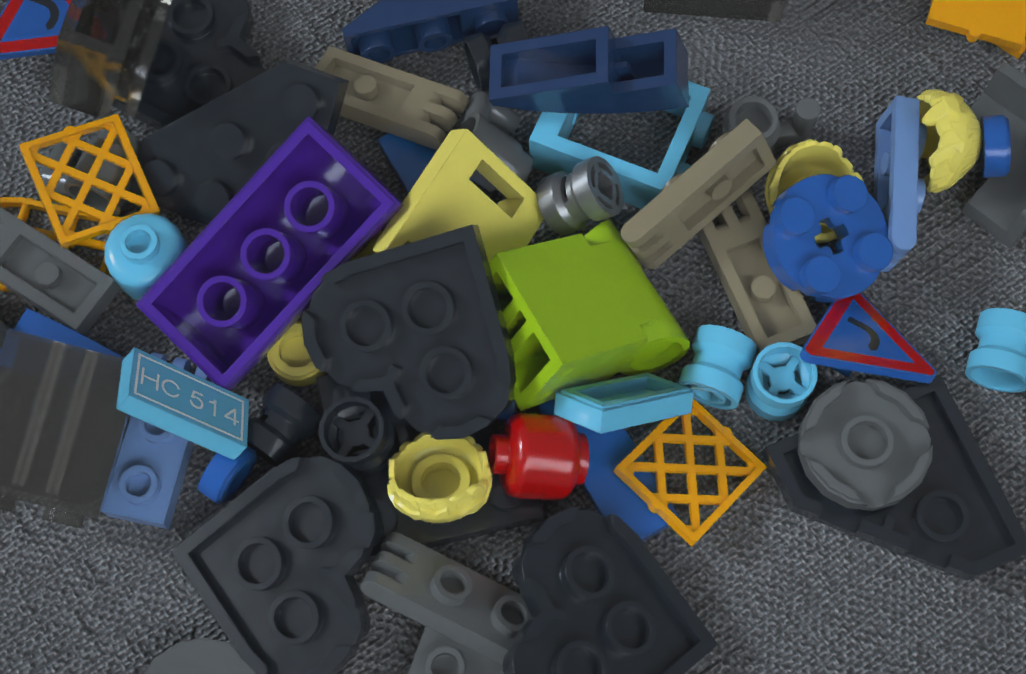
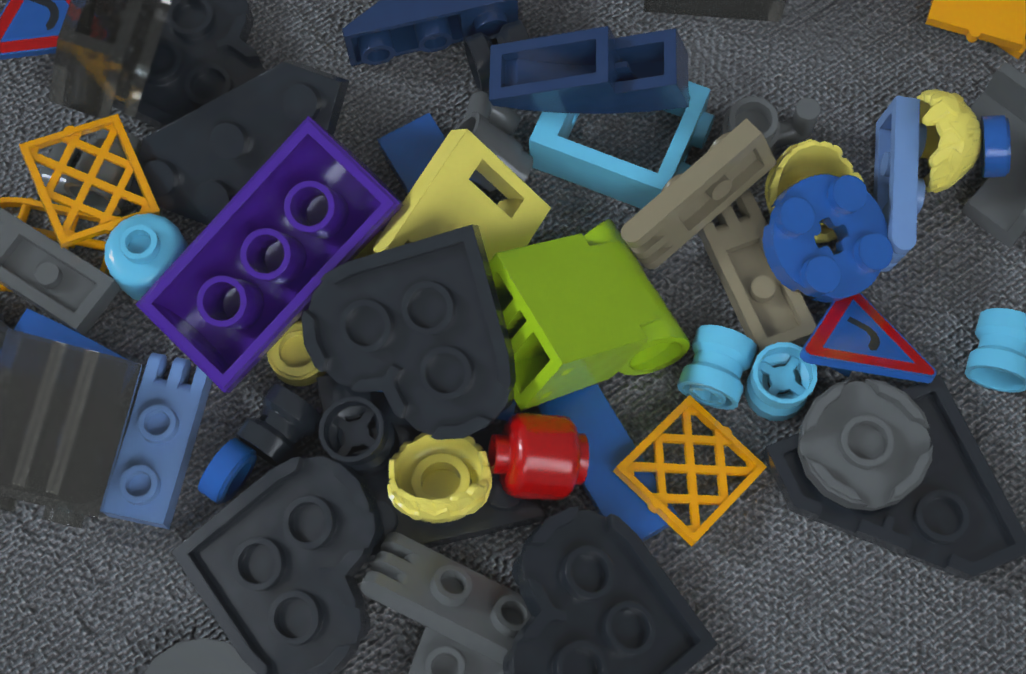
(183, 404): medium azure tile -> none
(394, 98): dark tan hinge -> none
(584, 194): flat silver wheel -> none
(623, 402): medium azure tile -> none

